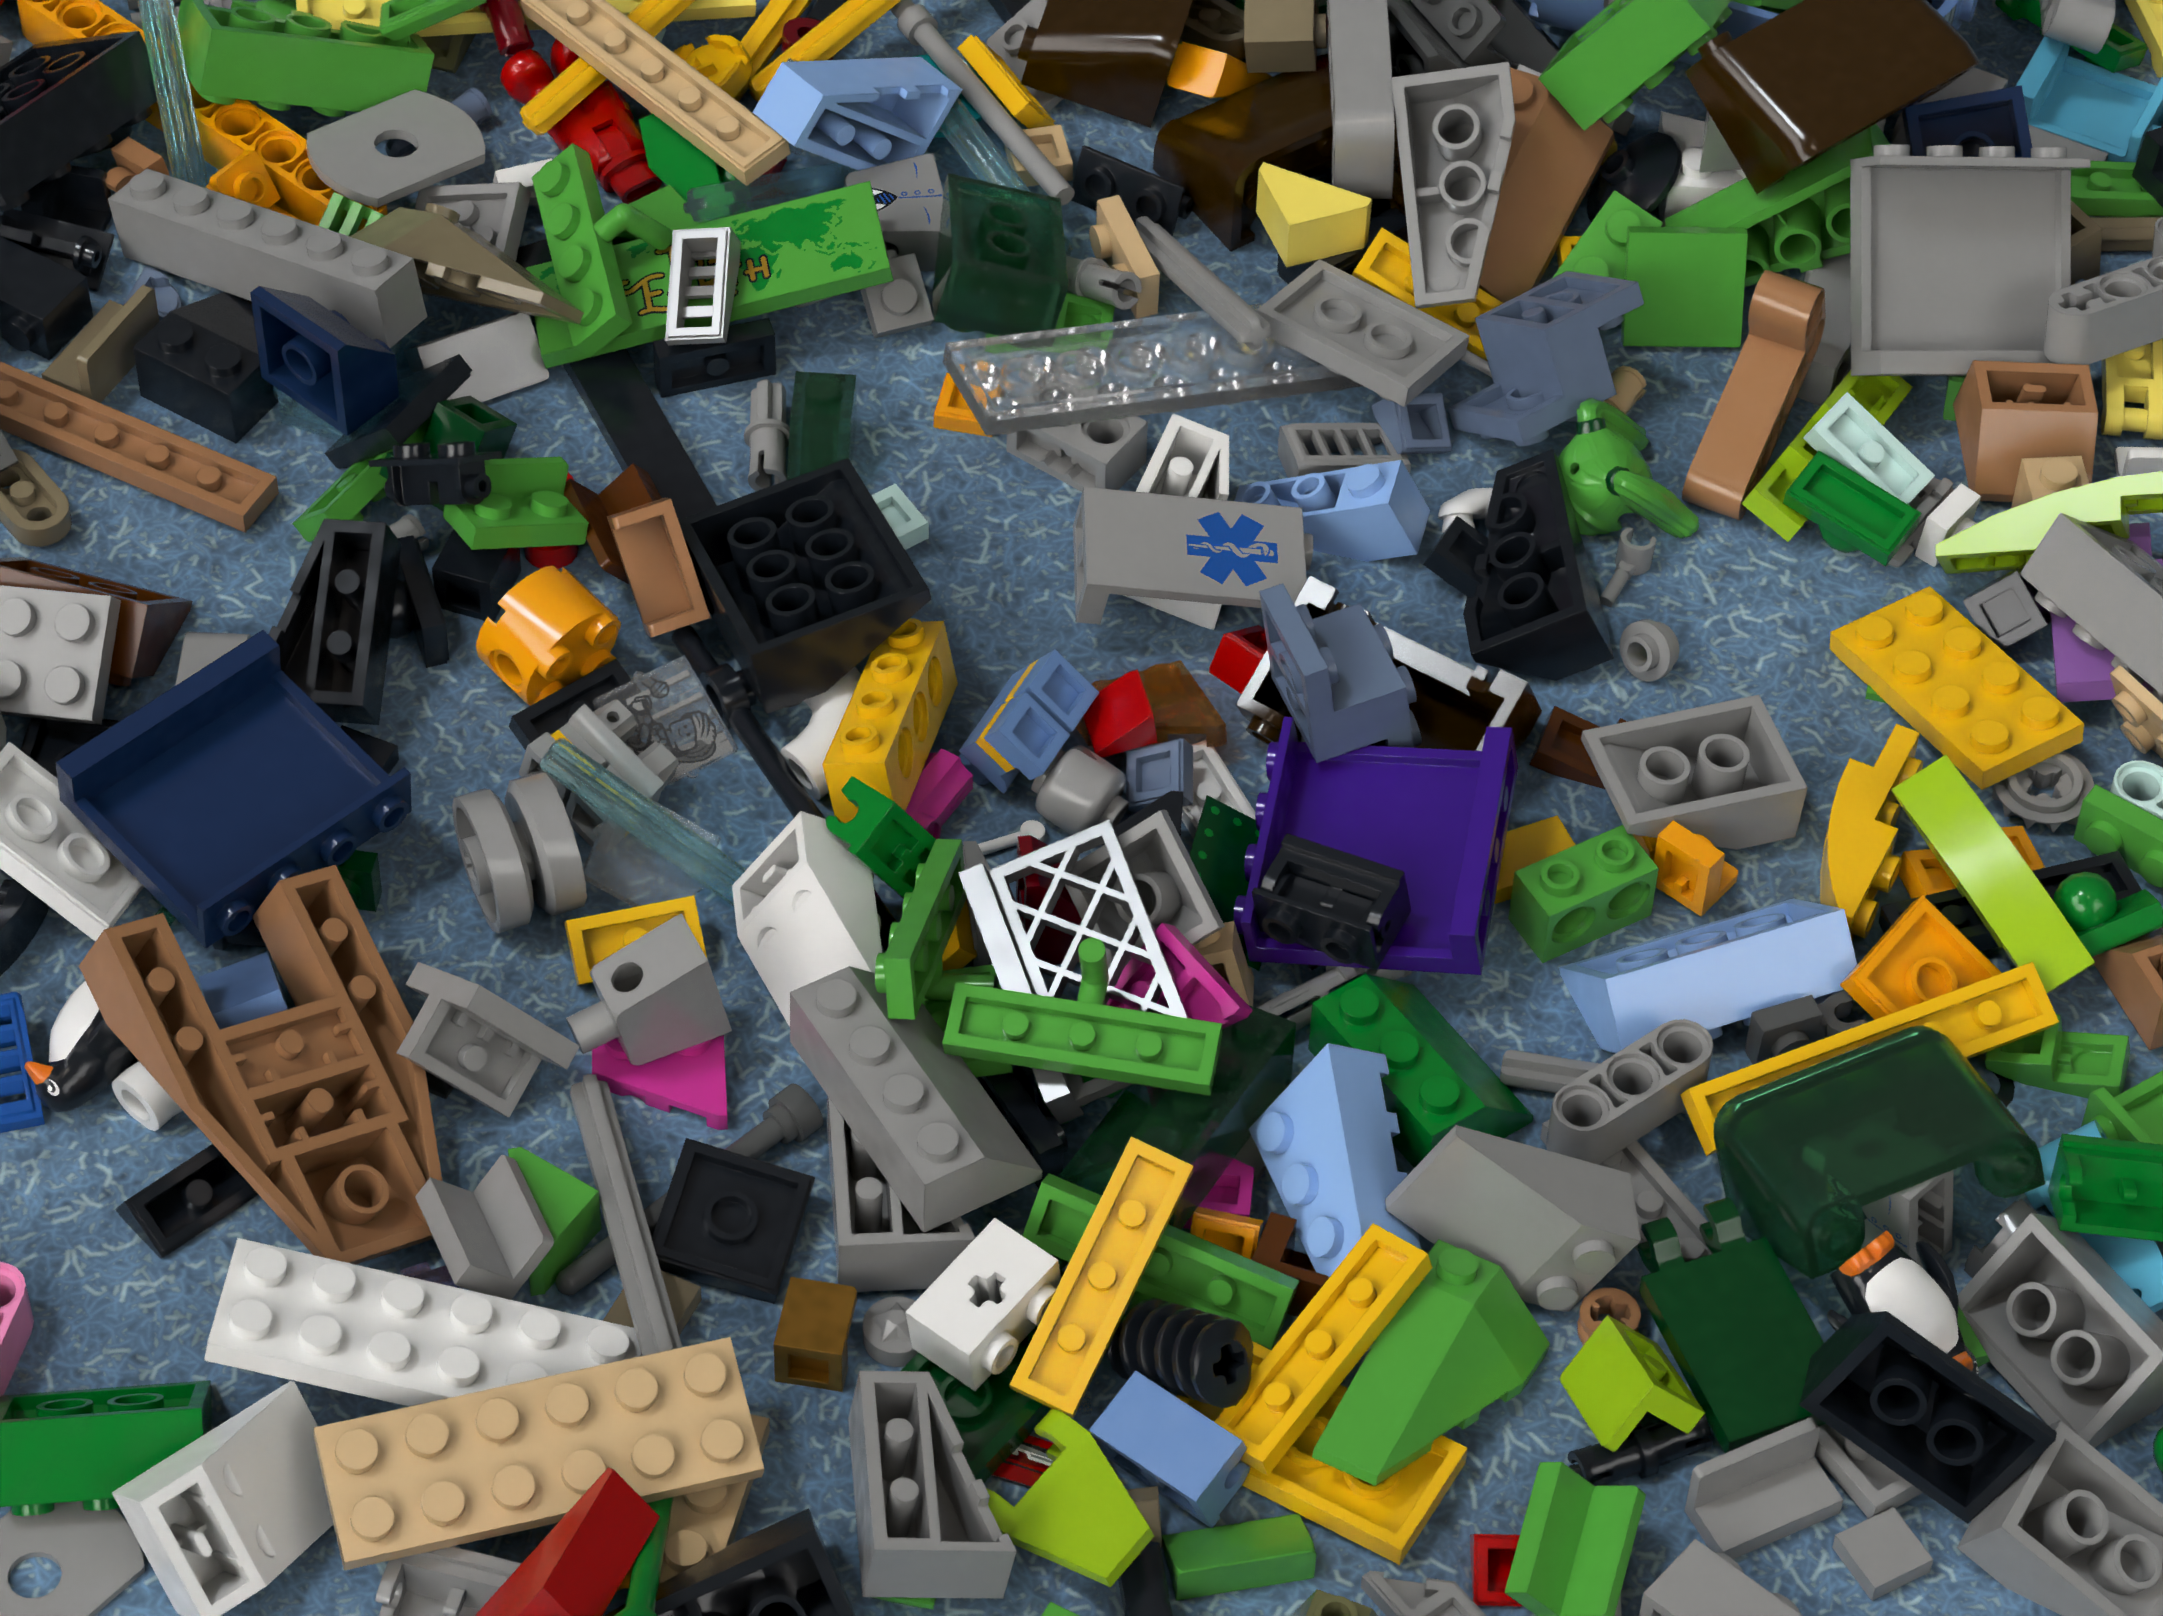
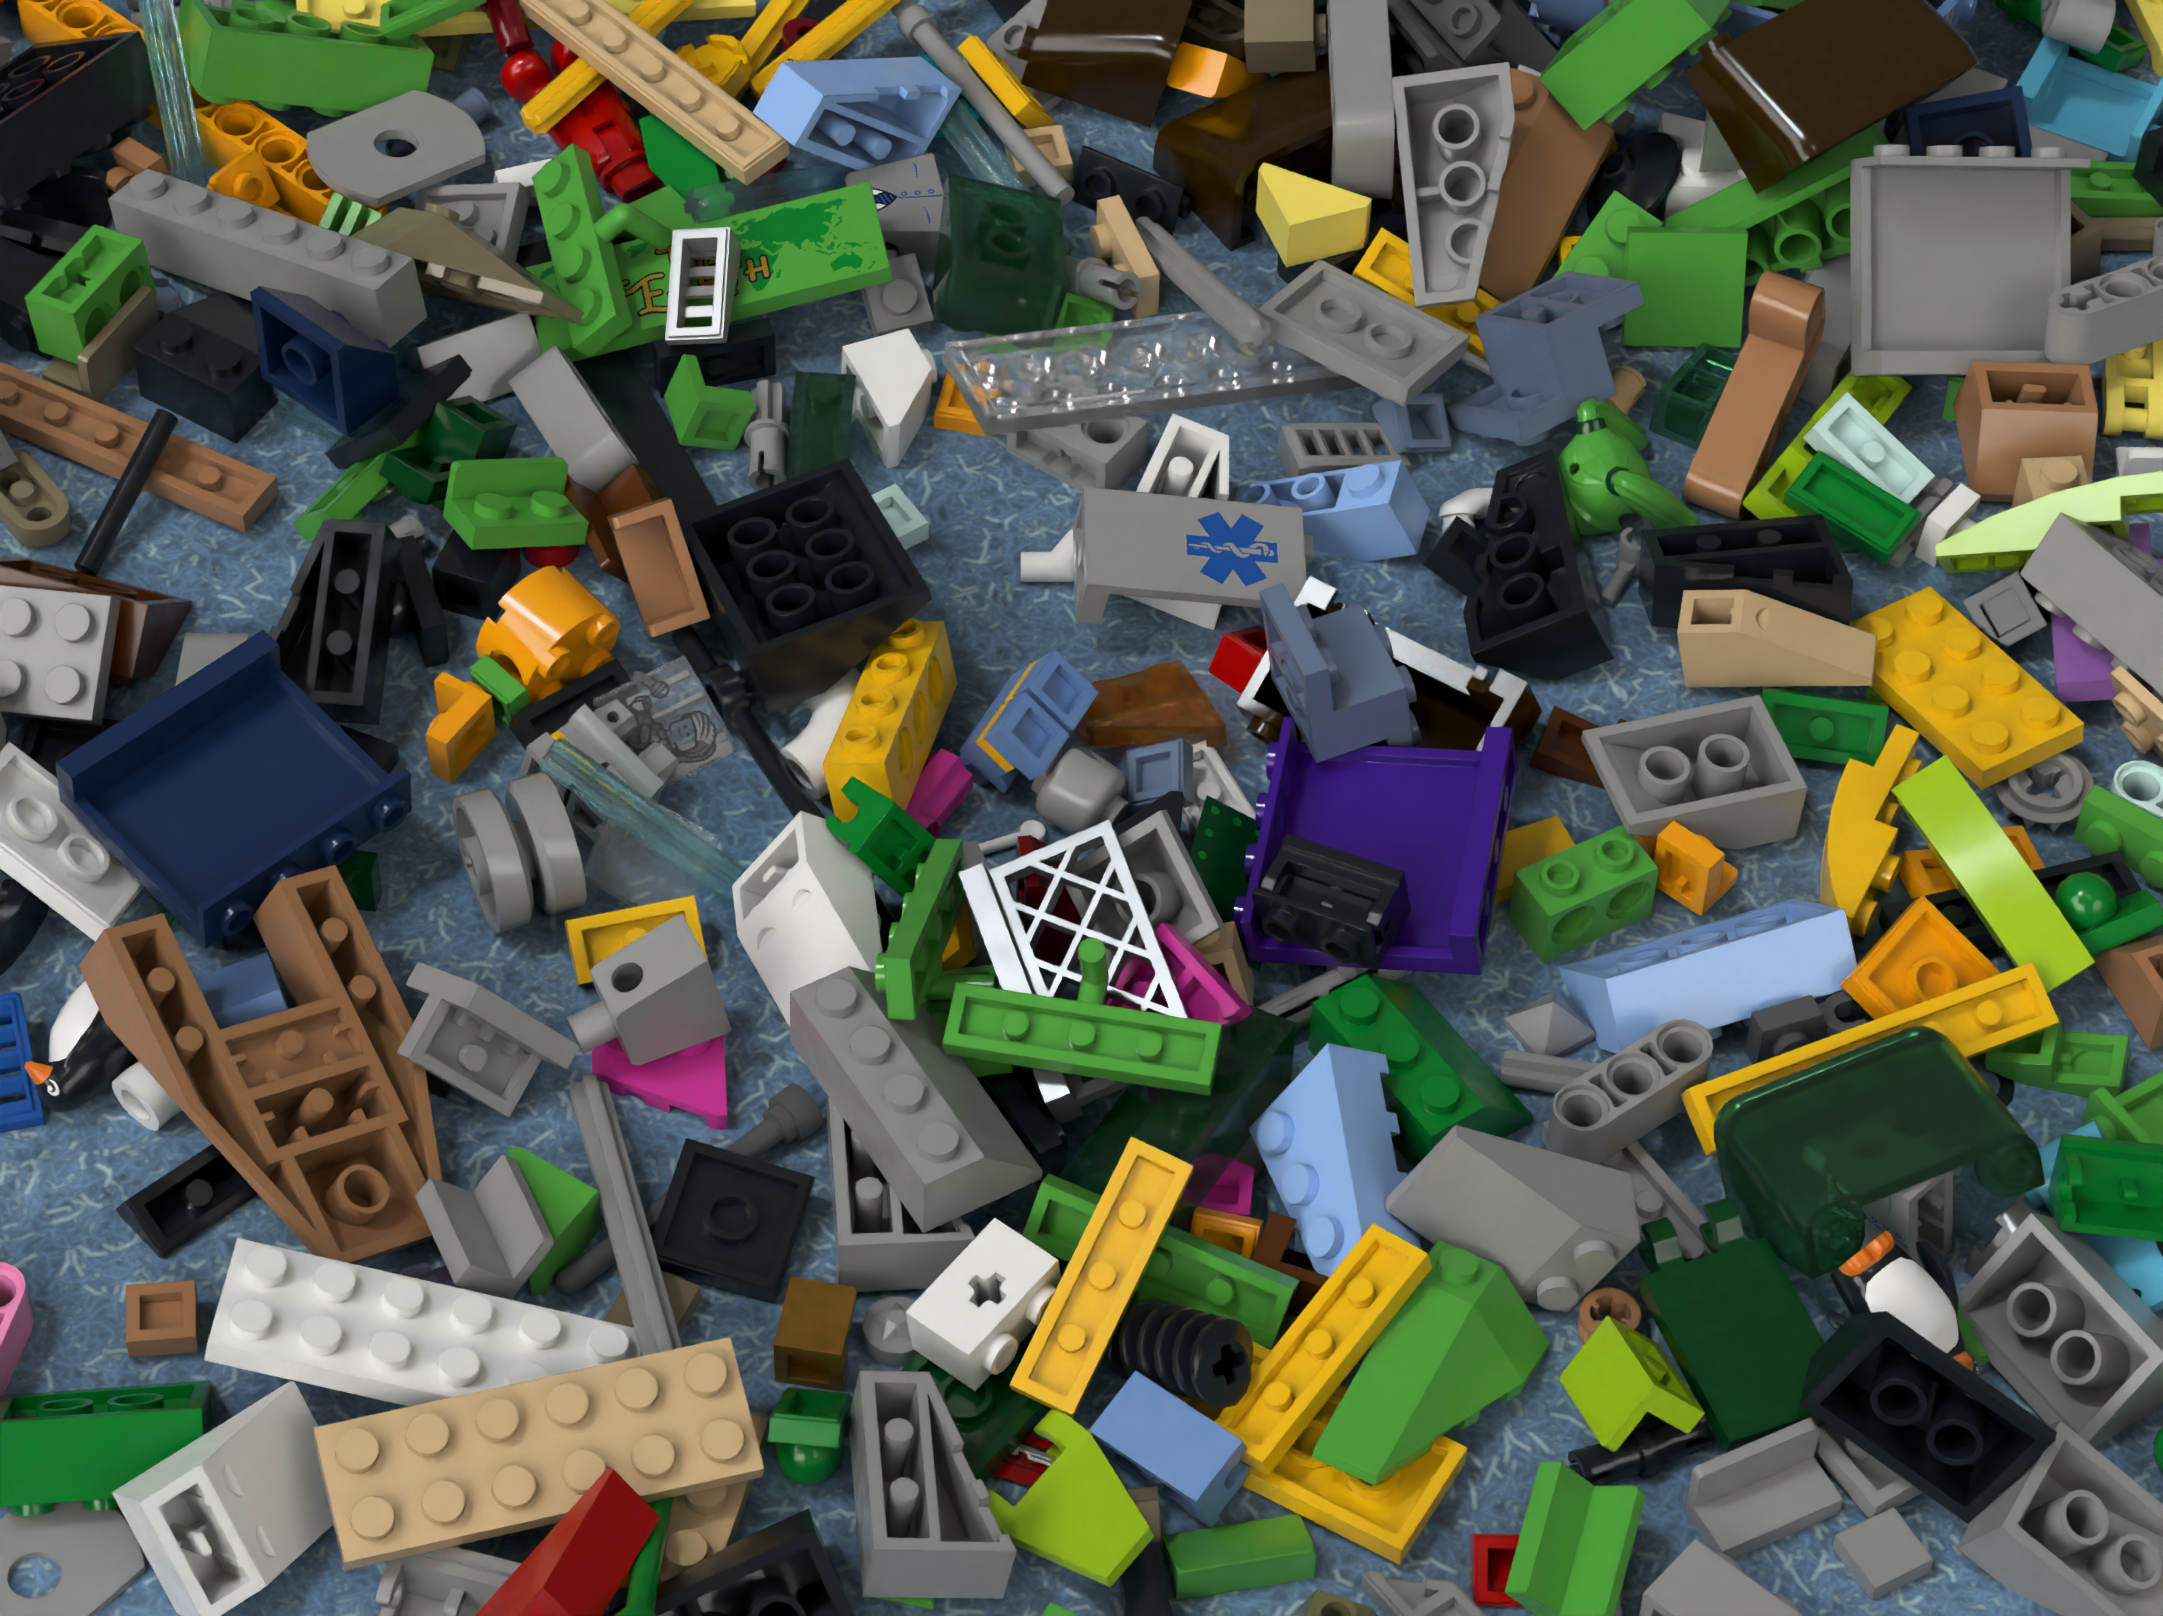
(86, 290): none -> bright green brick
(126, 492): none -> black bar
(162, 1318): none -> medium nougat plate
(455, 468): black hinge -> none
(461, 728): none -> light orange bracket
(507, 693): none -> bright green tile
(572, 420): none -> light grey beam
(703, 413): none -> bright green panel
(809, 1433): none -> green tile
(891, 389): none -> white slope
(1050, 566): none -> white arm
(1120, 717): red slope -> none
(1549, 1026): none -> light grey slope
(1649, 649): light grey plate -> none
(1691, 396): none -> clear green slope
(1761, 642): none -> tan slope
(1773, 557): none -> black wedge
(1827, 724): none -> green panel

